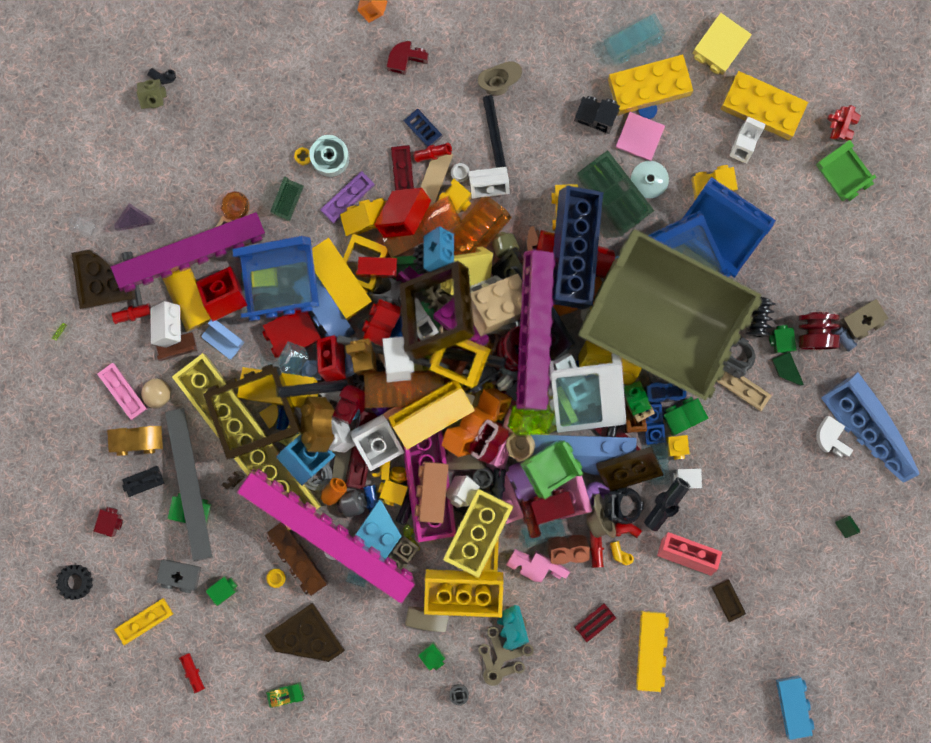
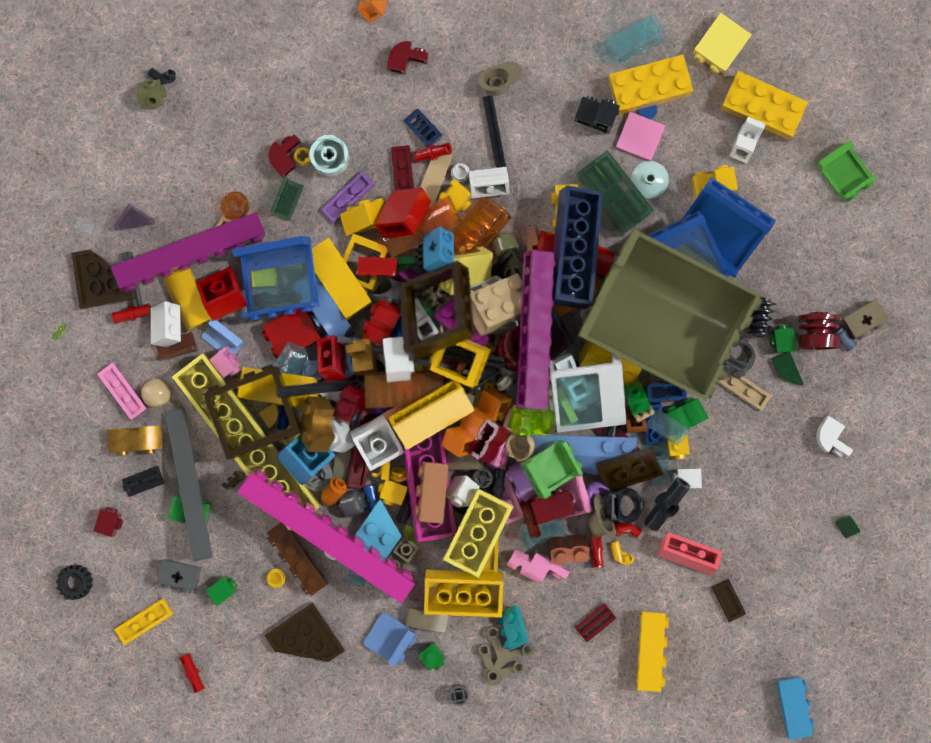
(226, 362): none -> bright pink brick
(279, 155): none -> dark red brick
(285, 695): green leg -> none
(390, 638): none -> medium blue bracket
(668, 427): none -> clear light blue slope
(841, 123): red hips -> none
(865, 416): medium blue wedge -> none

